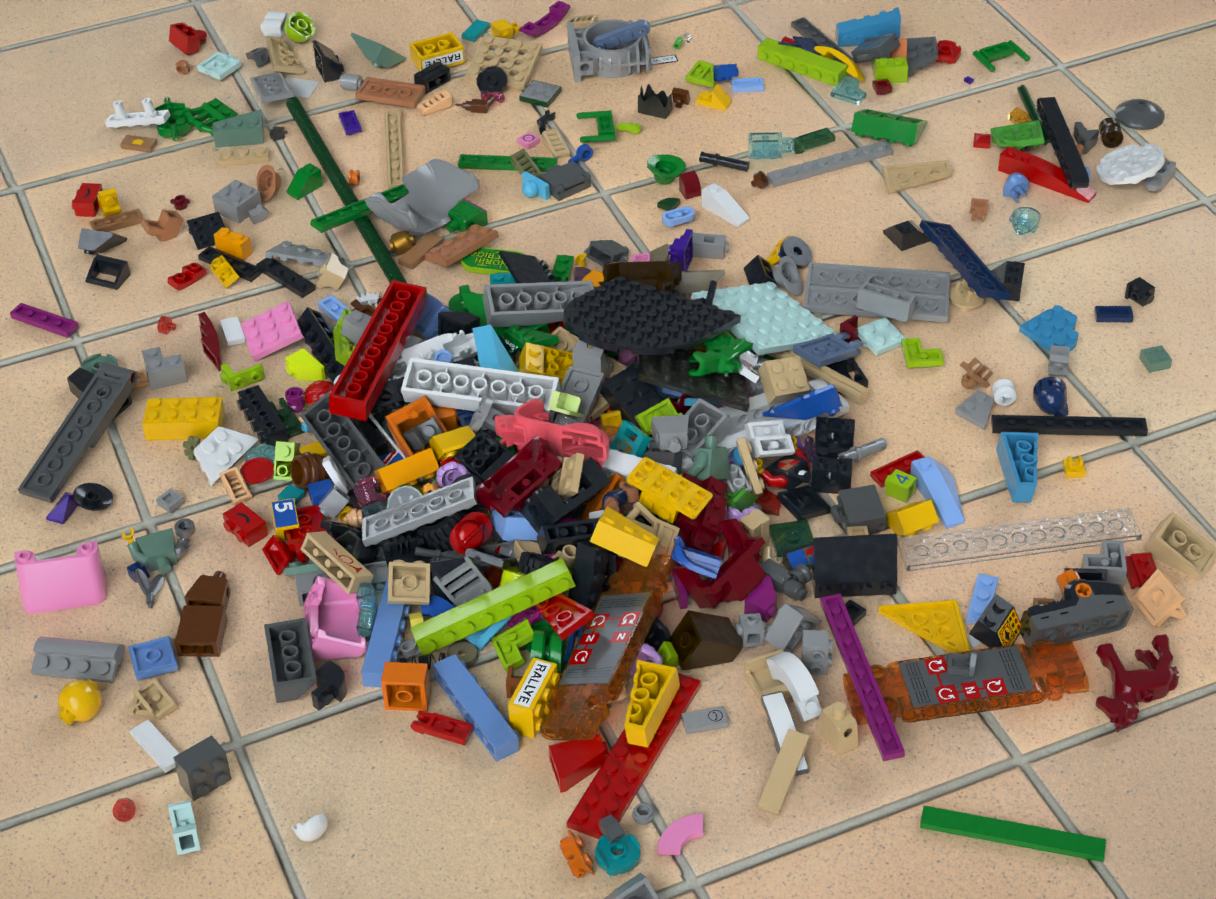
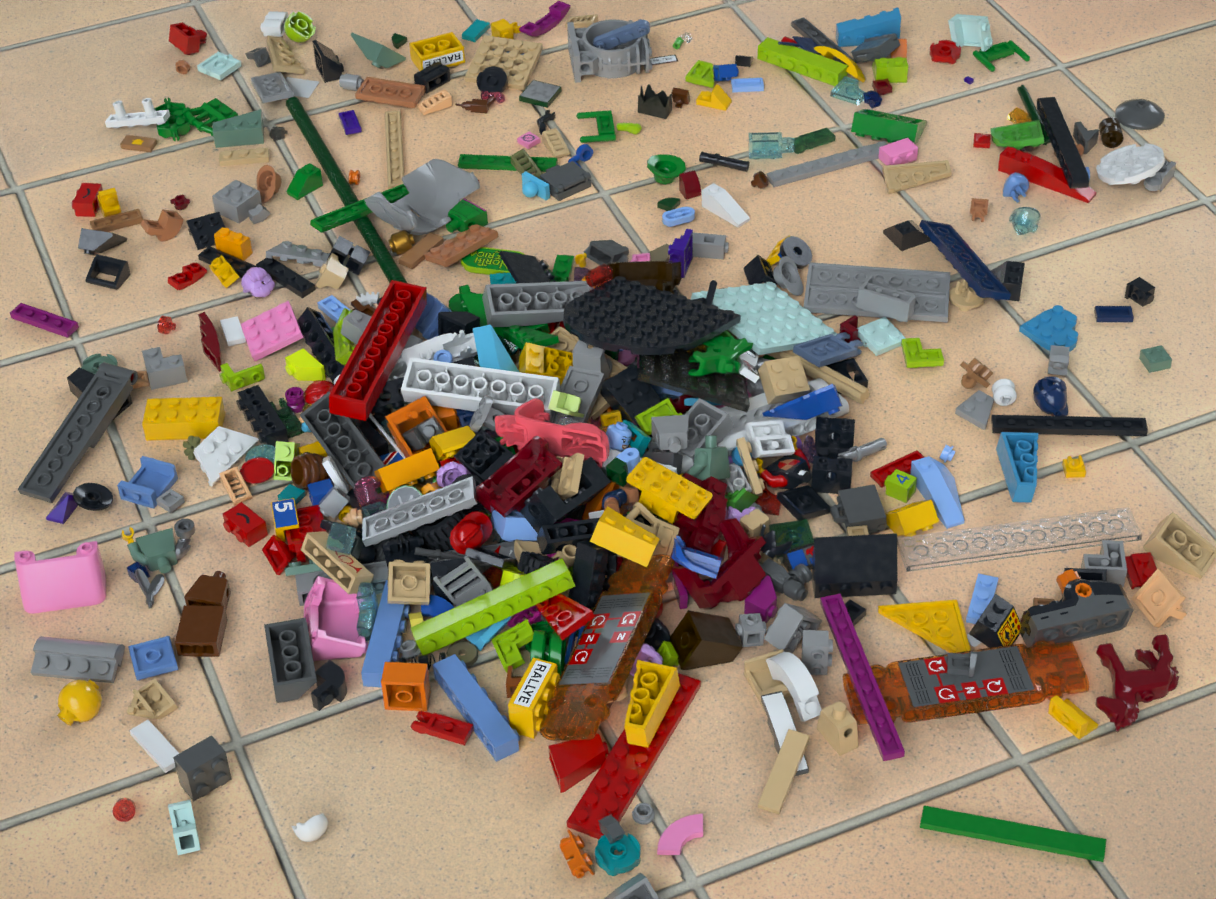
(149, 482): none -> medium blue panel
(252, 282): none -> lavender hair
(341, 538): none -> clear light blue panel
(357, 254): none -> piece
(398, 40): none -> dark green tile
(599, 275): none -> clear red brick
(619, 436): none -> light blue head
(622, 465): none -> leg
(697, 280): dark tan wedge -> none
(705, 720): light grey tile -> none
(745, 61): none -> black slope
(770, 547): none -> black piece
(872, 98): none -> clear blue piece
(898, 152): none -> bright pink brick
(921, 53): dark grey wing -> none
(947, 453): none -> light blue plate
(971, 31): none -> light aqua panel
(1071, 717): none -> yellow panel

